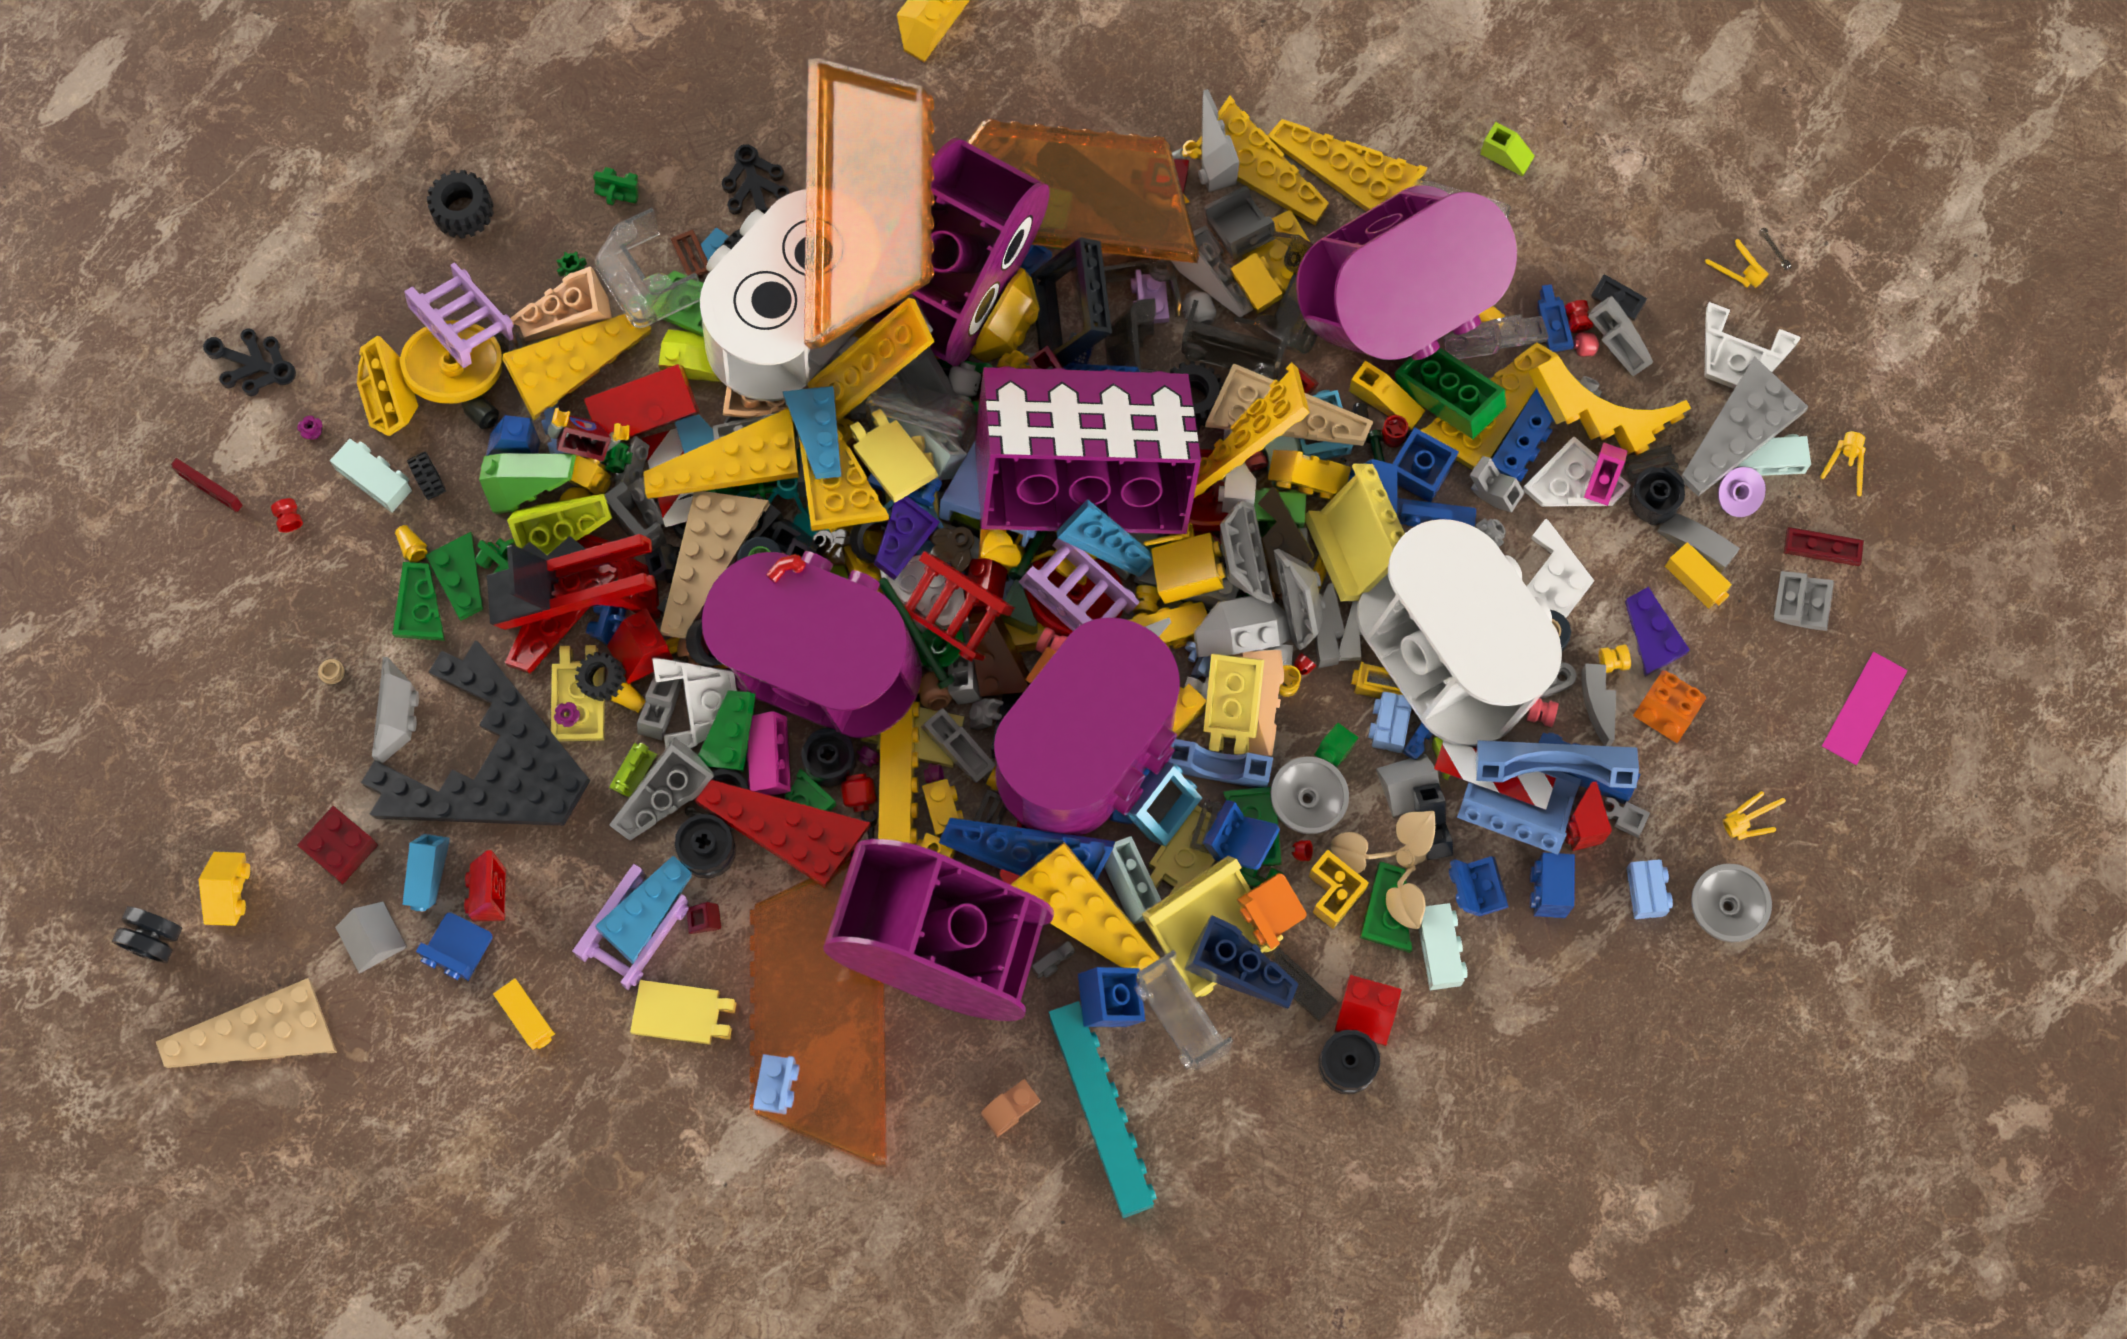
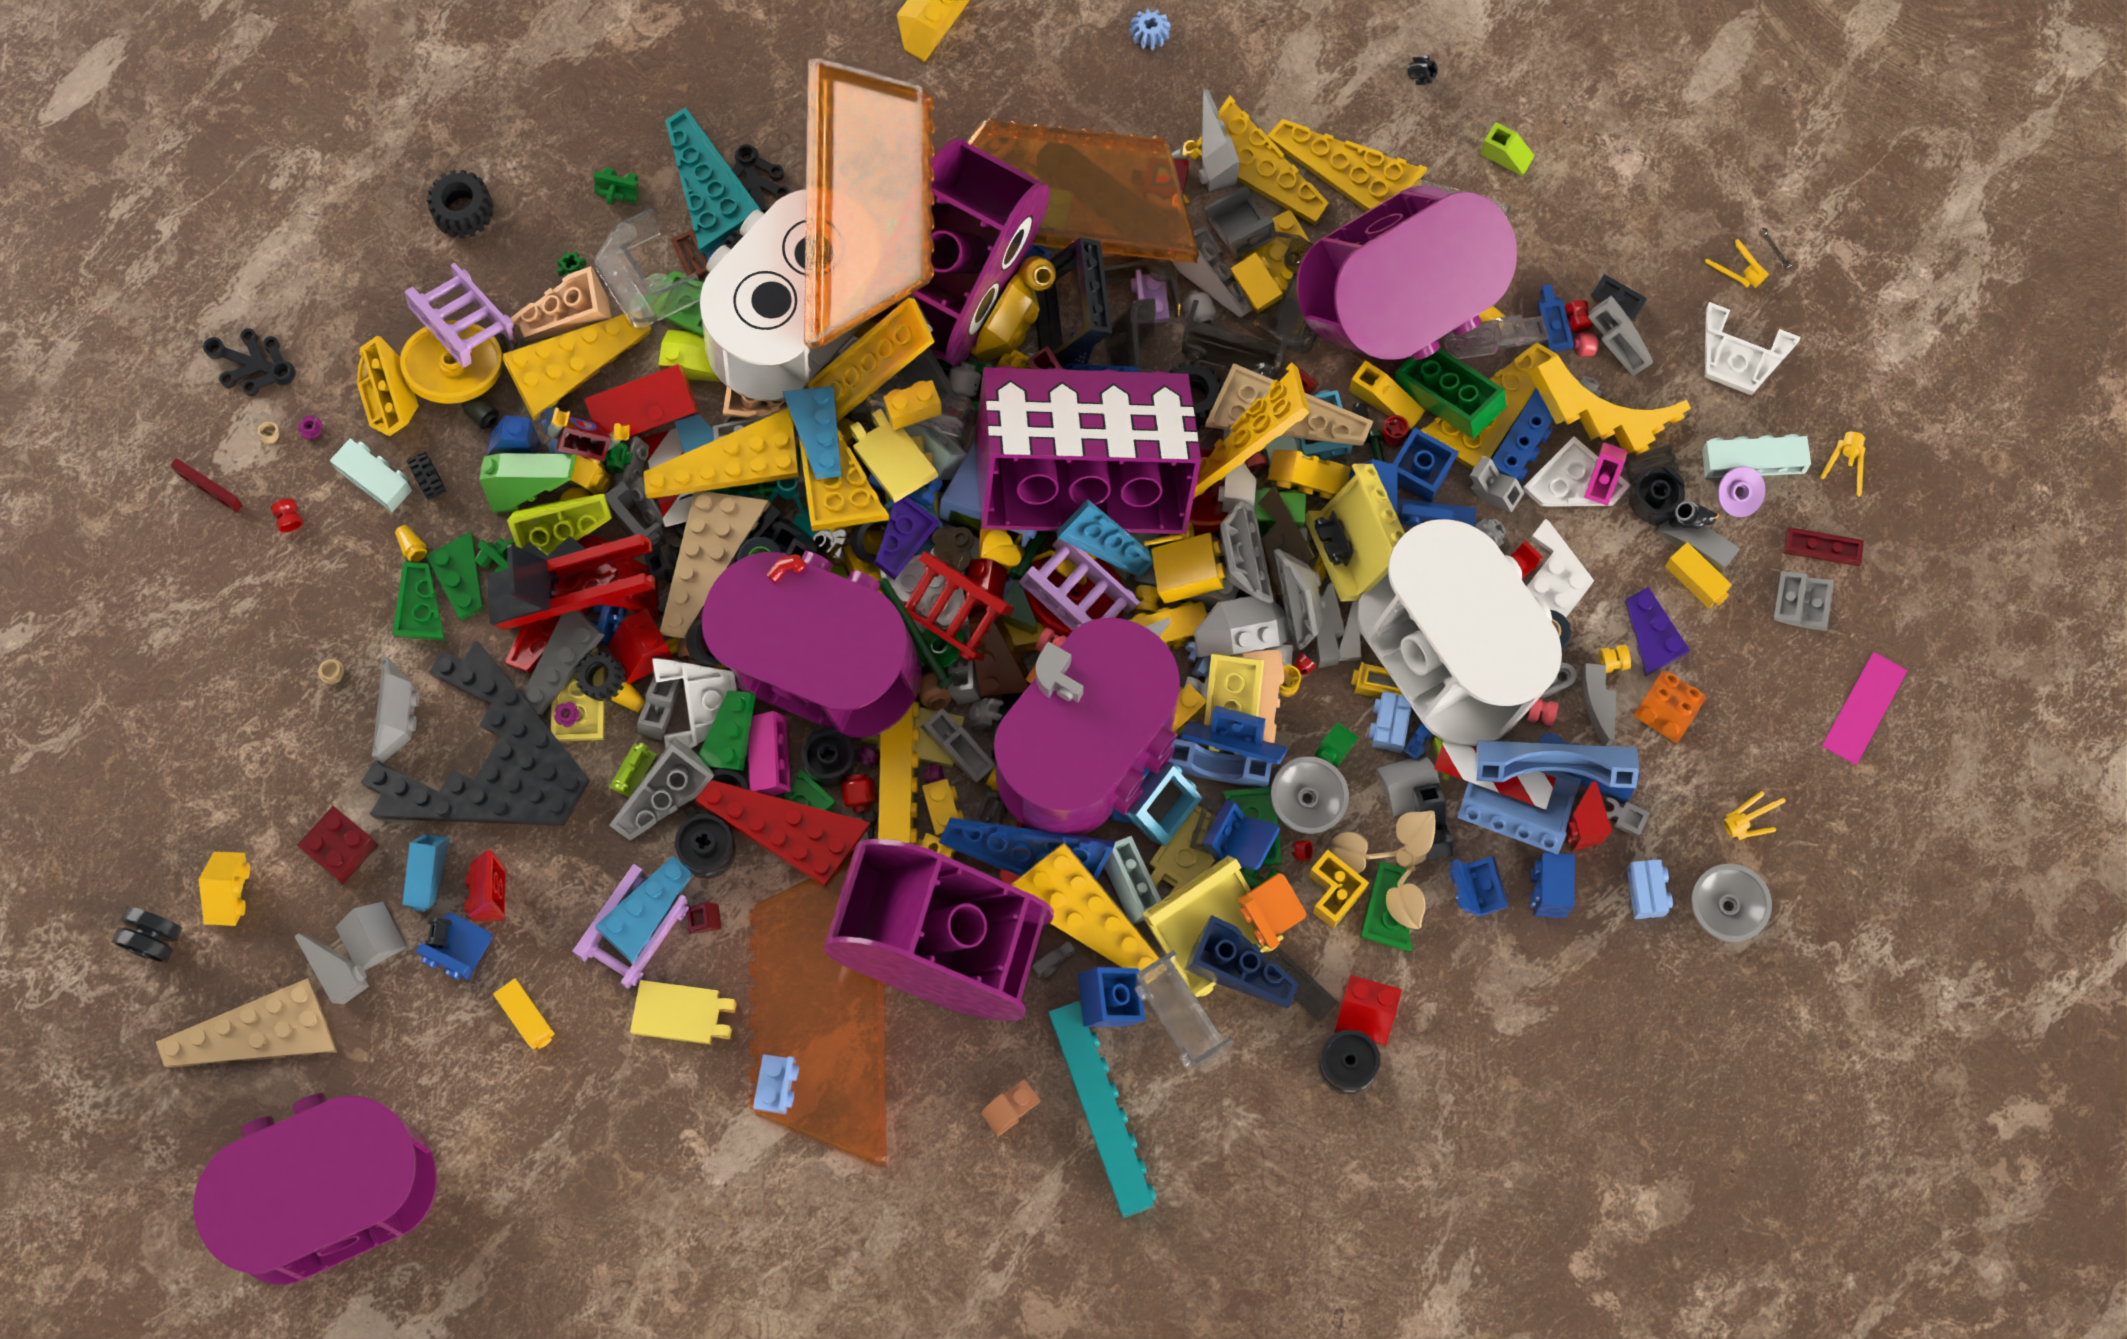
(270, 430): none -> tan hinge
(314, 1188): none -> magenta brick
(336, 973): none -> light grey slope
(438, 933): none -> black bush
(569, 644): none -> dark grey wing
(710, 187): none -> teal wing
(912, 404): none -> yellow brick
(1037, 273): none -> yellow head
(1050, 674): none -> light grey brick
(1150, 29): none -> light blue gear
(1235, 733): none -> blue bracket
(1339, 548): none -> black hinge
(1422, 70): none -> black gear
(1442, 947): light aqua brick -> none
(1527, 558): none -> red bracket
(1692, 516): none -> black animal
(1749, 419): light grey wing -> none

